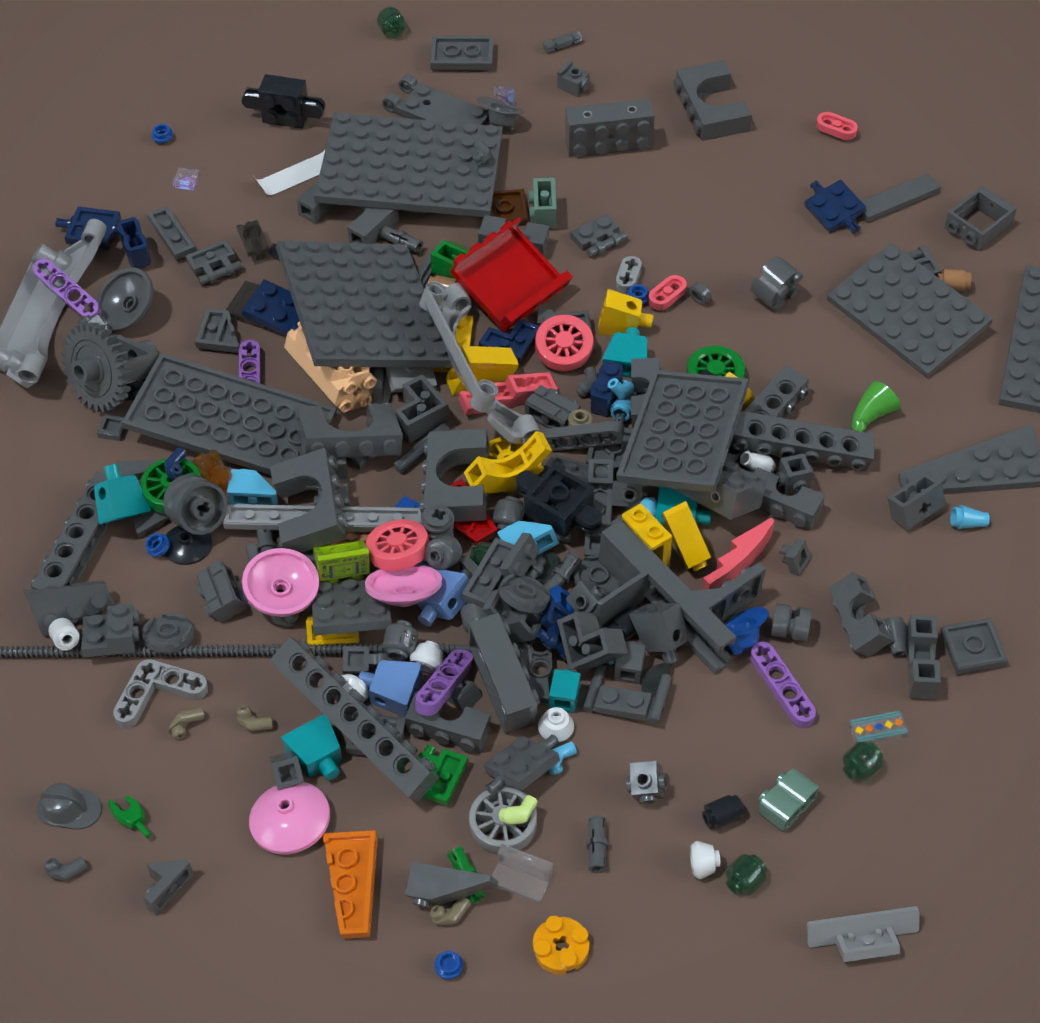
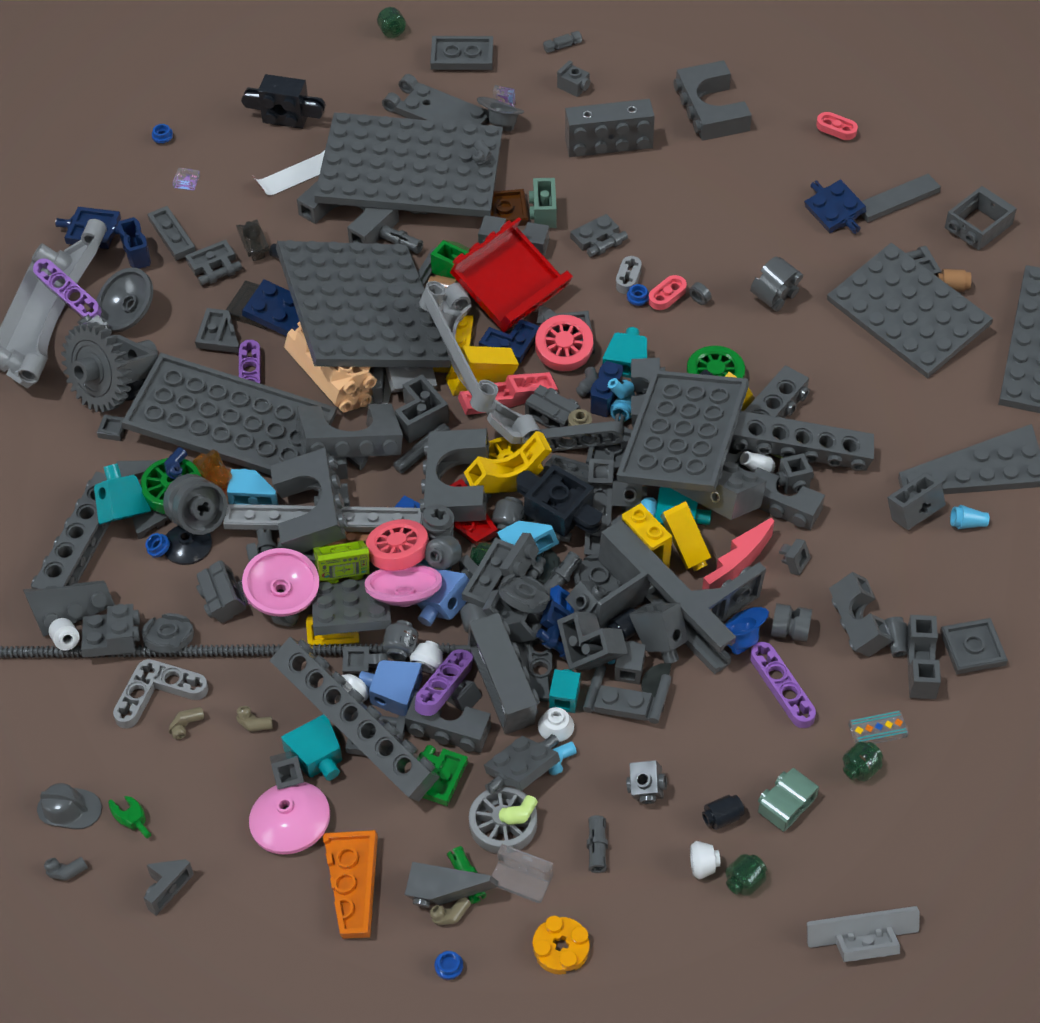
(620, 313): yellow torso -> none
(874, 404): bright green hat -> none

